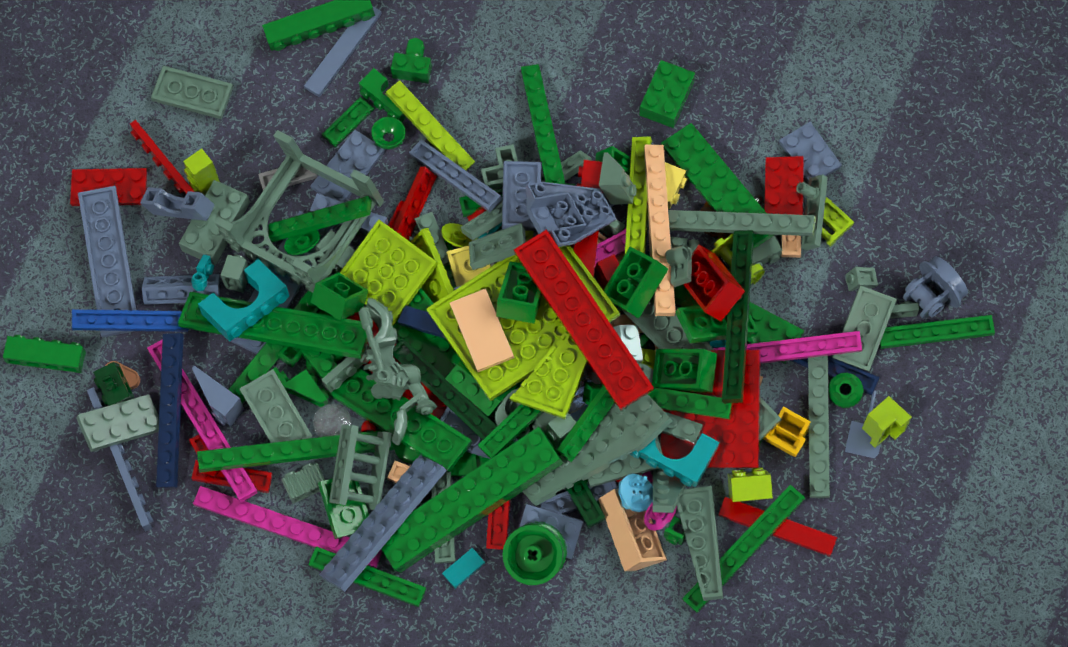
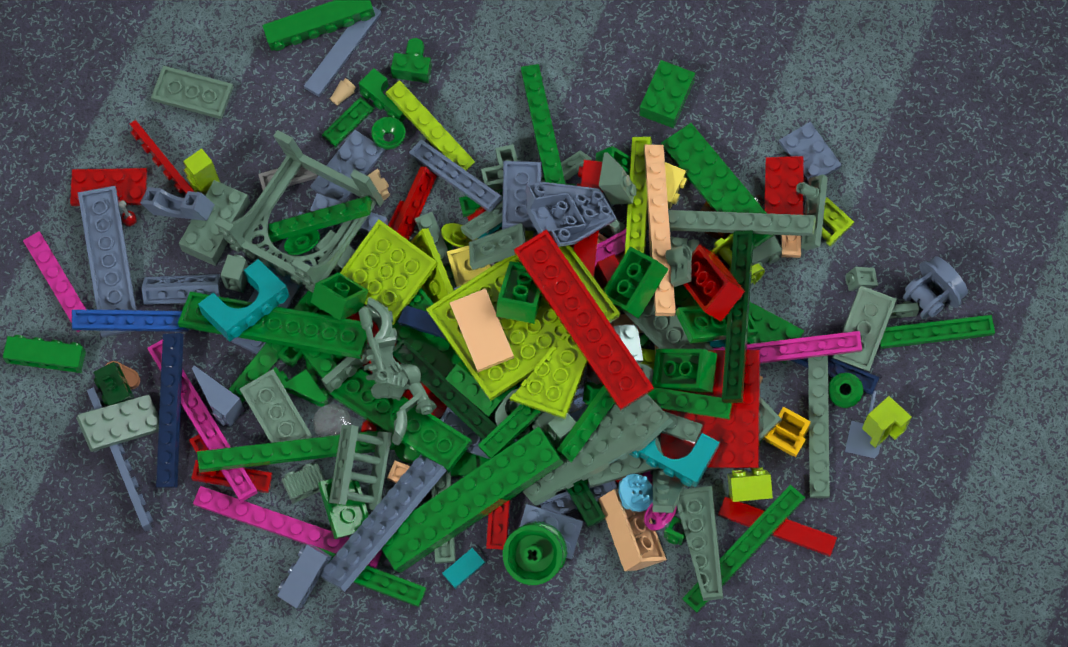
(53, 274): none -> dark pink plate
(129, 216): none -> red hinge
(204, 269): teal plate -> none
(303, 575): none -> sand blue brick
(342, 92): none -> tan cone
(380, 183): none -> tan brick

